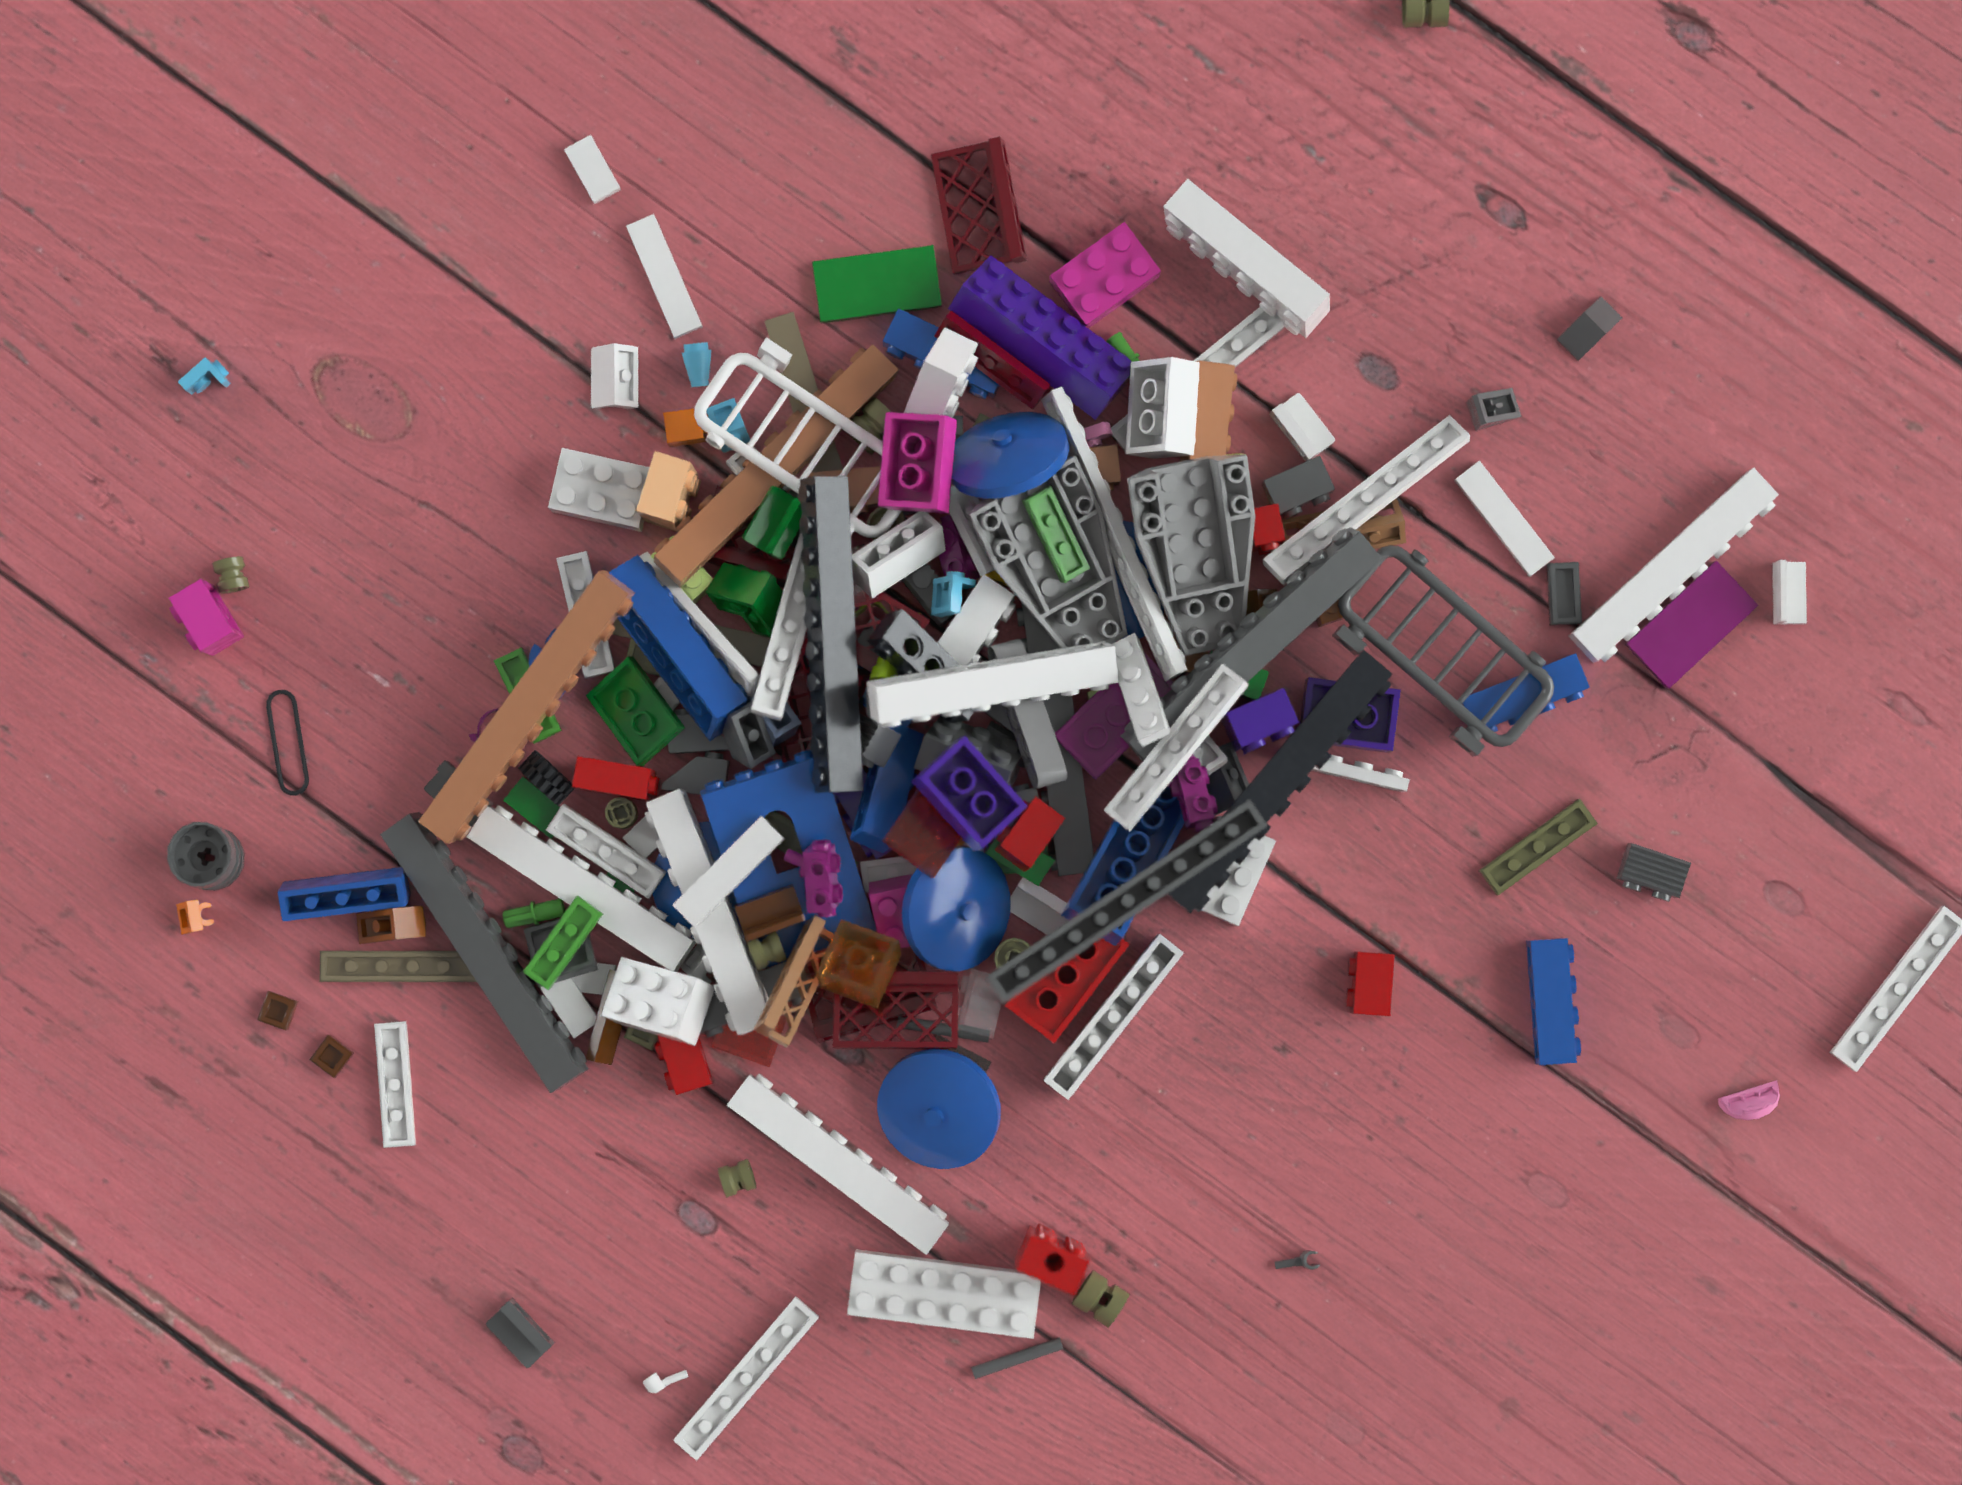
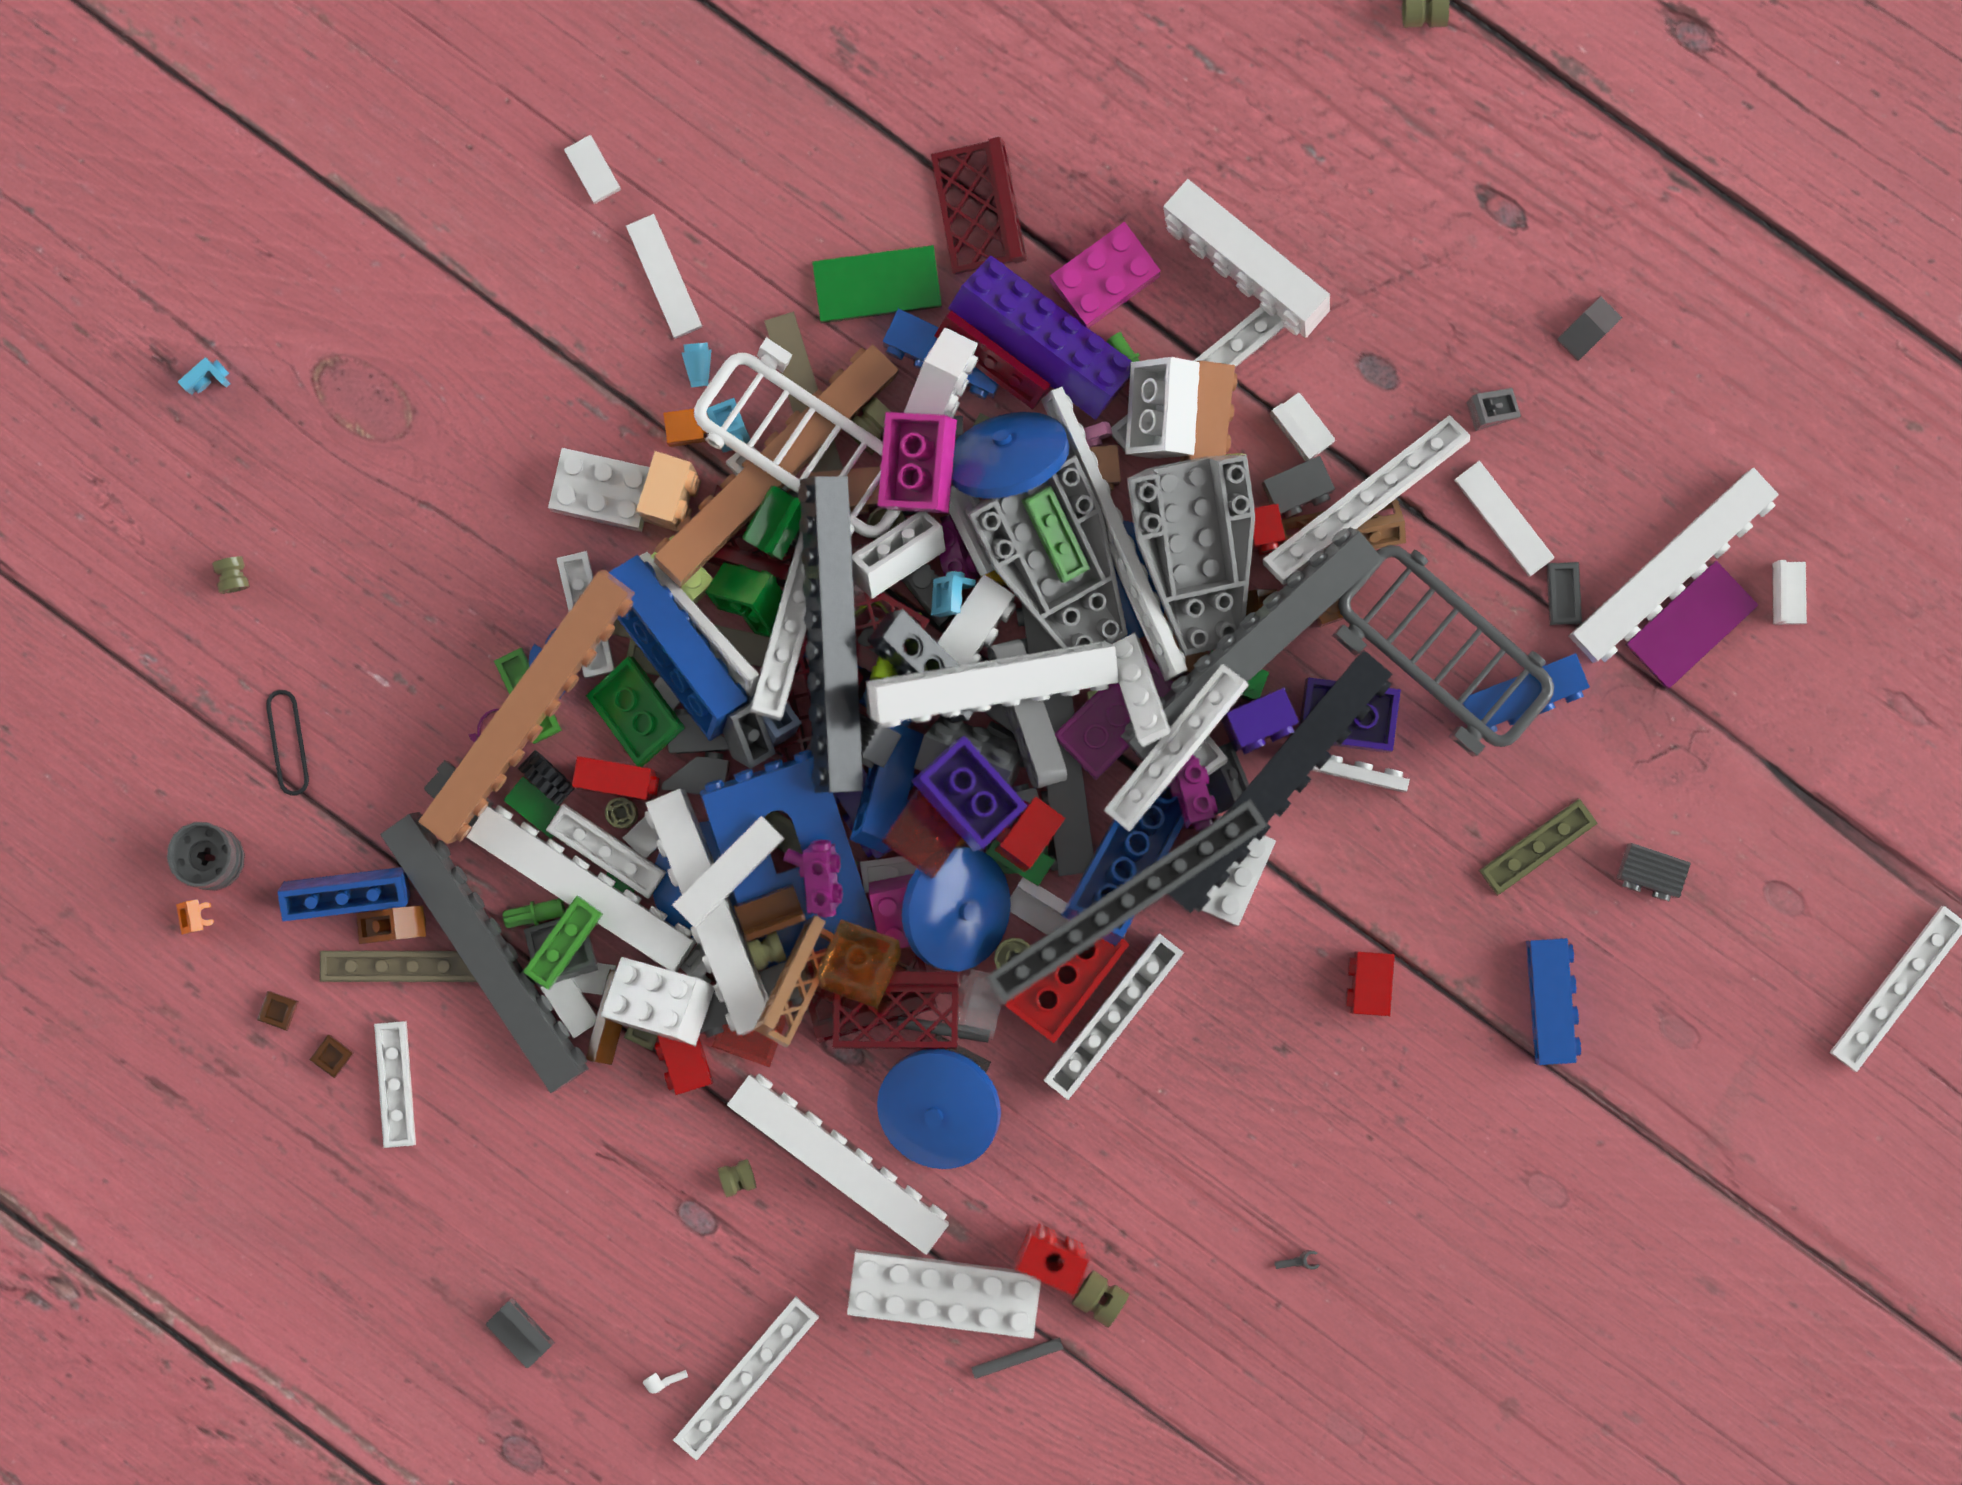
(205, 617): dark pink brick -> none
(614, 376): white panel -> none
(1751, 1102): bright pink plate -> none

